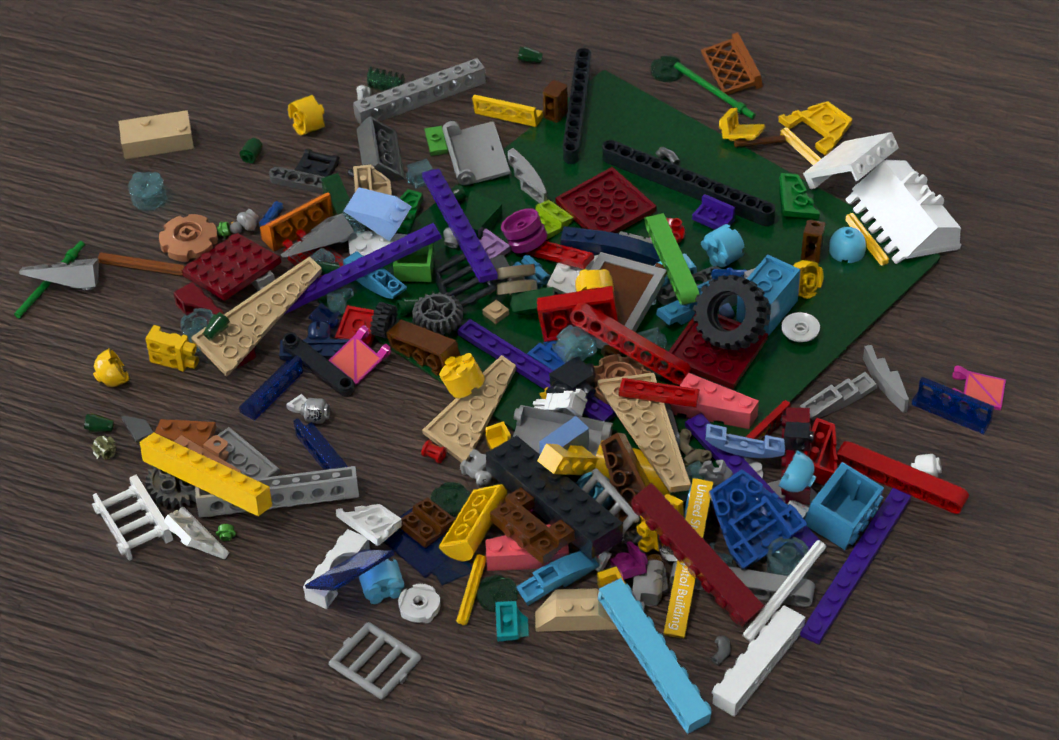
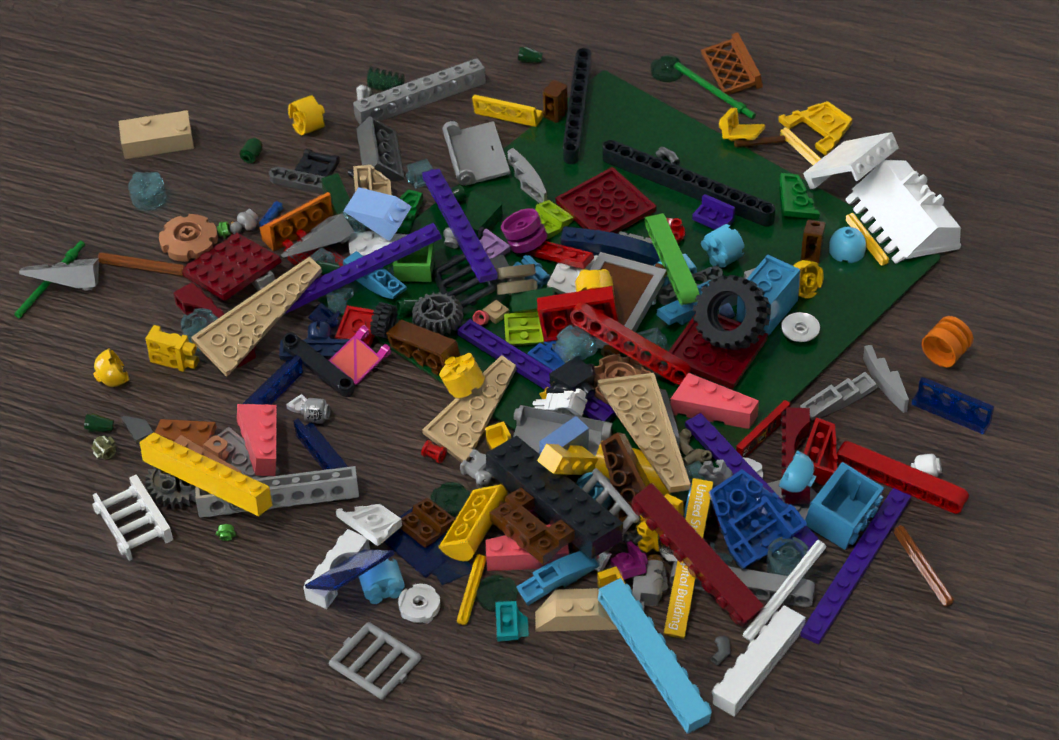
(194, 533): white wing -> none
(217, 324): dark green cone -> none
(259, 433): none -> coral wedge
(436, 141): bright green plate -> none
(476, 317): none -> coral hinge
(523, 328): none -> lime slope
(659, 392): red tile -> none
(729, 271): blue axle -> none
(744, 446): medium blue slope -> none
(798, 436): black brick -> none
(801, 508): white tile -> none
(923, 566): none -> dark orange axle
(947, 341): none -> orange wheel
(981, 386): coral flag -> none

